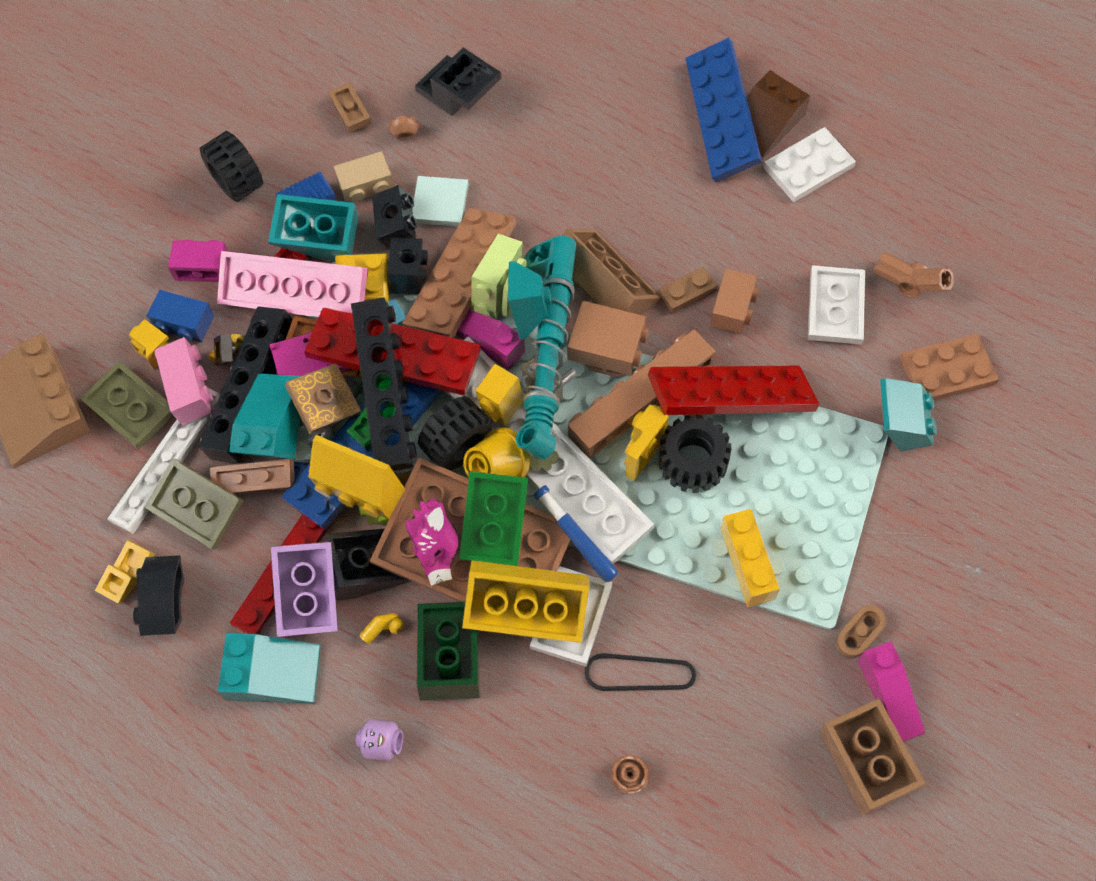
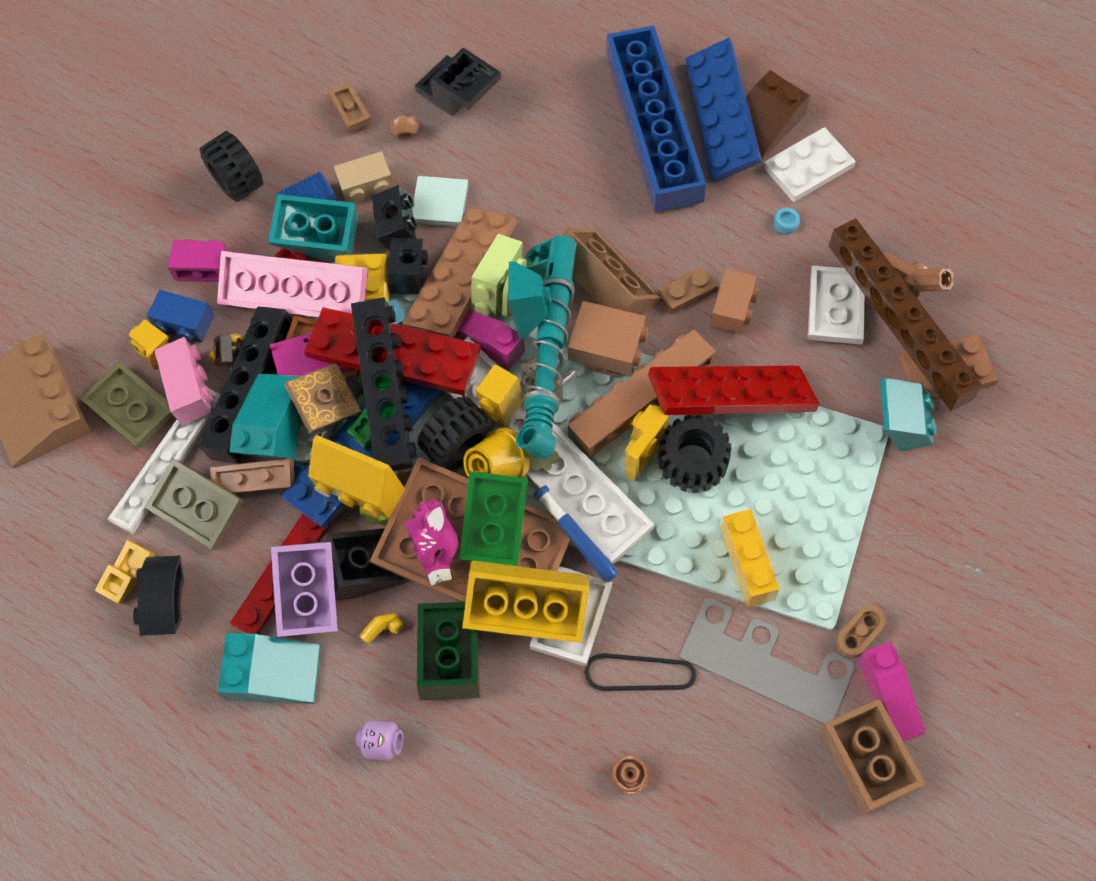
(655, 119): none -> blue brick
(757, 670): none -> light grey piece
(786, 220): none -> medium azure tile
(904, 315): none -> reddish brown brick

